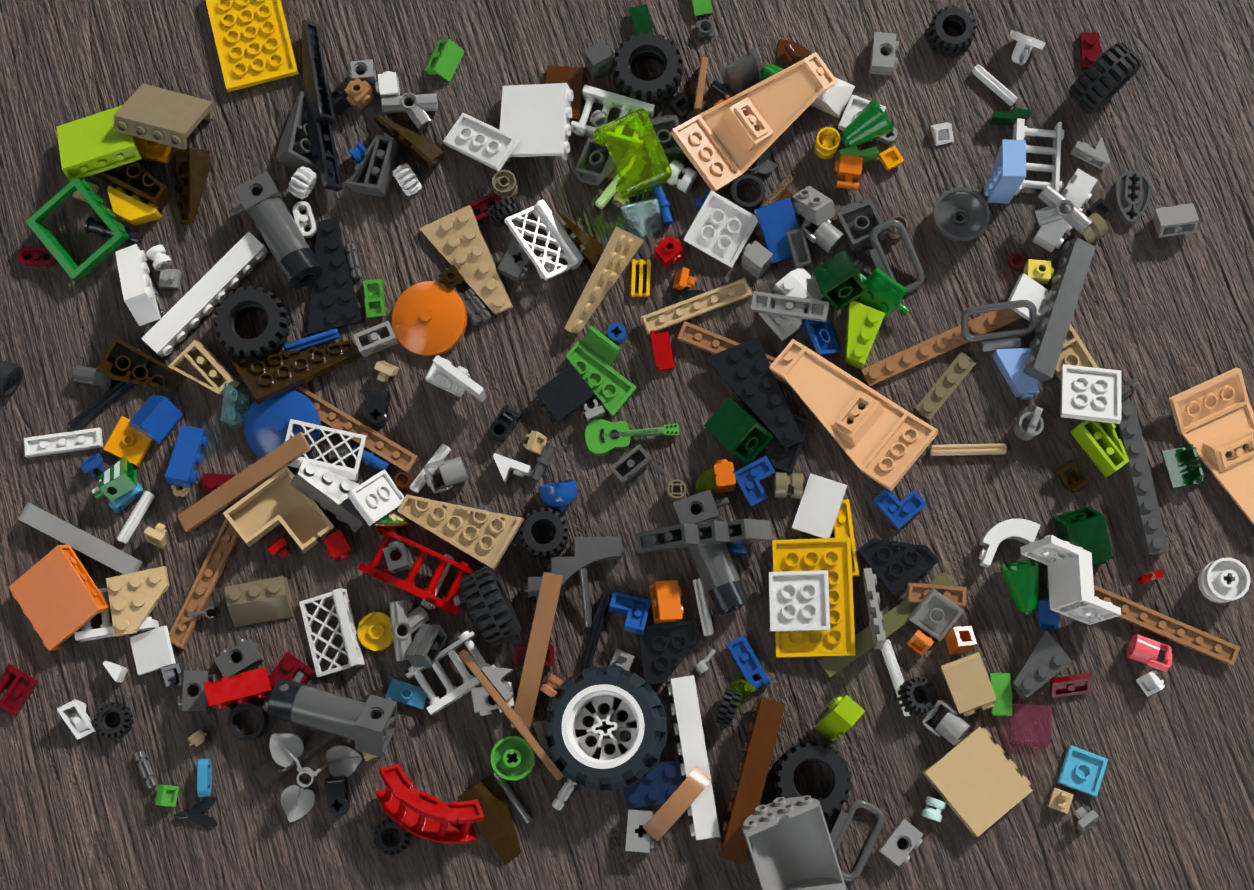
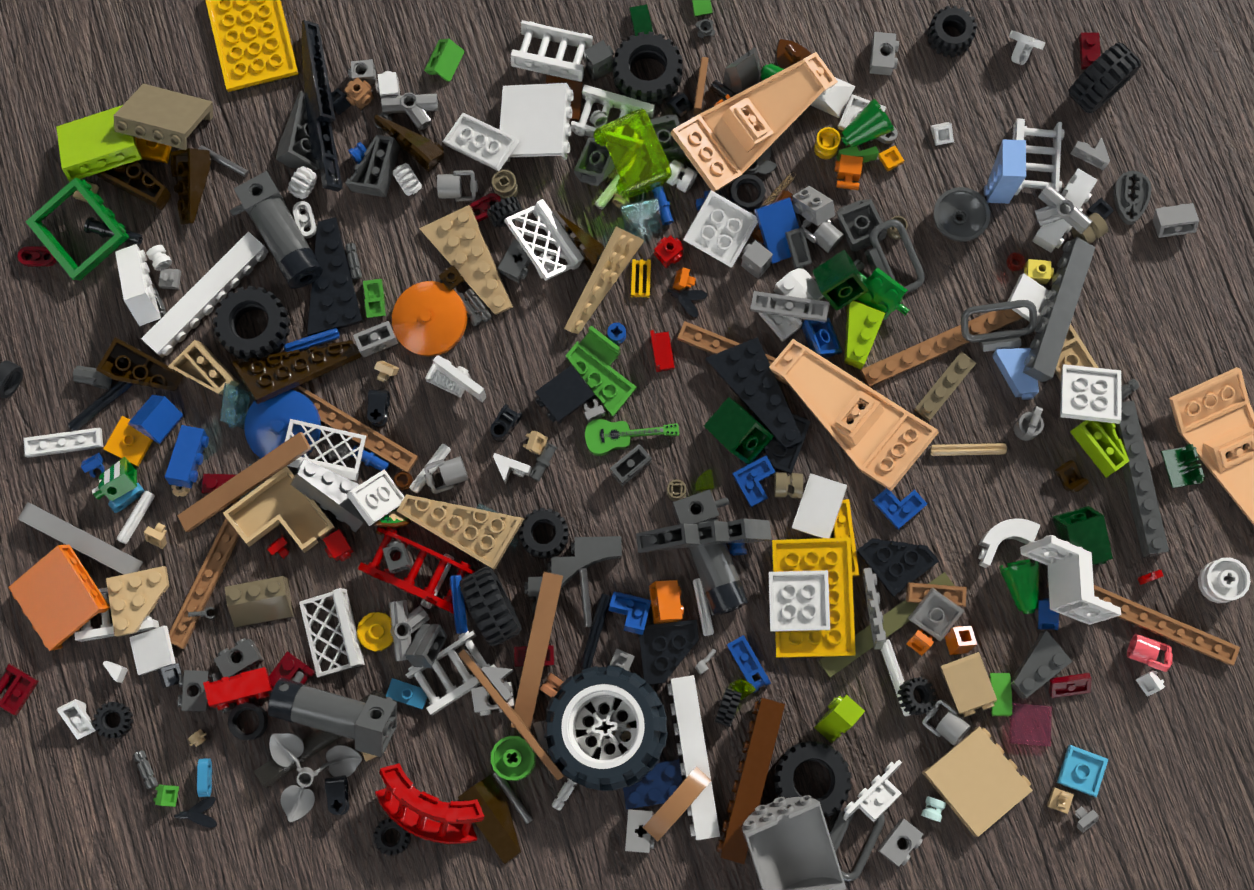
(131, 208): yellow slope -> none
(229, 164): none -> flat silver bar
(451, 187): none -> light grey piece
(458, 605): none -> blue axle
(548, 65): none -> white fence
(558, 494): blue cylinder -> none
(696, 306): tan tile -> none
(723, 476): orange brick -> none
(878, 797): none -> white bracket
(994, 85): white axle -> none
(1005, 119): dark green slope -> none

